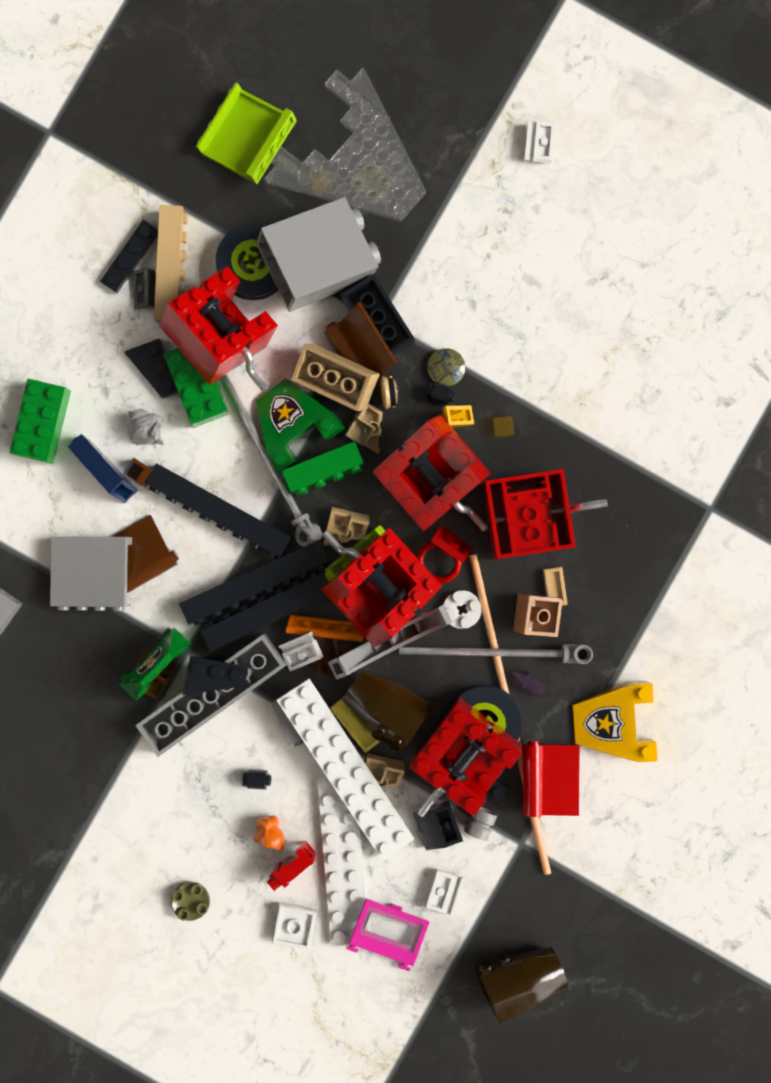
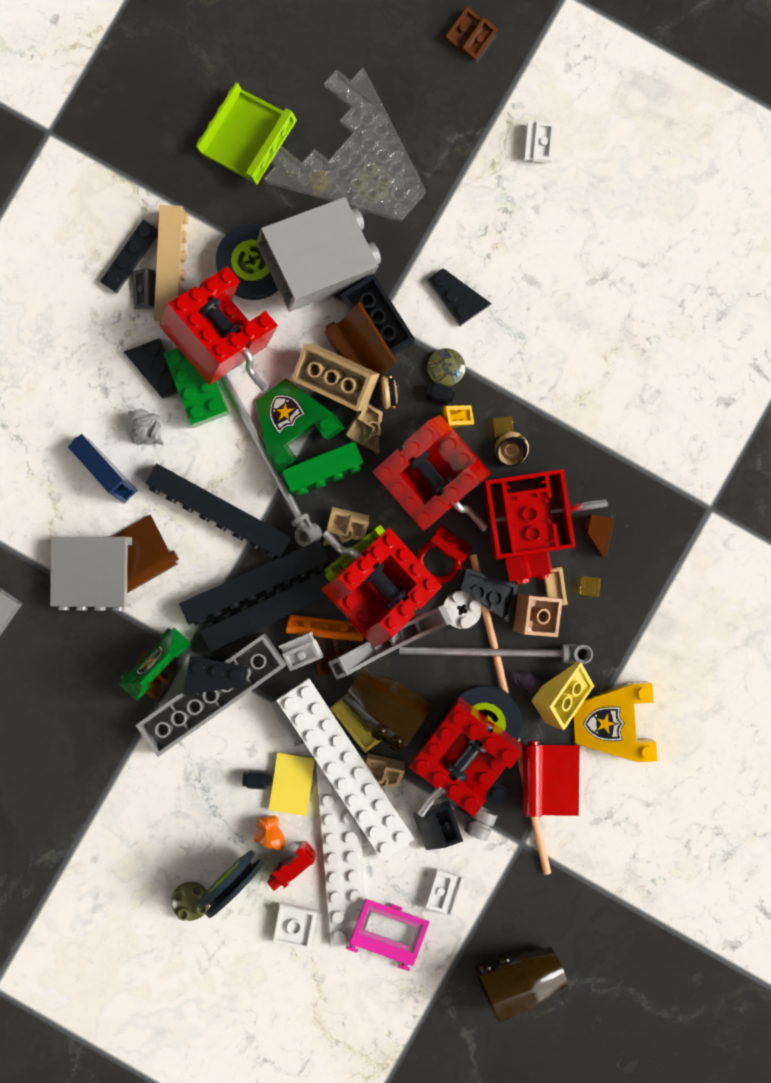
(40, 421): green brick -> none
(139, 472): reddish brown panel -> none
(230, 884): none -> black wheel
(292, 783): none -> light yellow tile
(457, 297): none -> black wing
(470, 34): none -> reddish brown slope
(490, 592): none -> black wing
(511, 449): none -> tan piece
(528, 566): none -> red brick
(563, 695): none -> light yellow slope
(590, 586): none -> clear yellow tile
(598, 531): none -> reddish brown slope

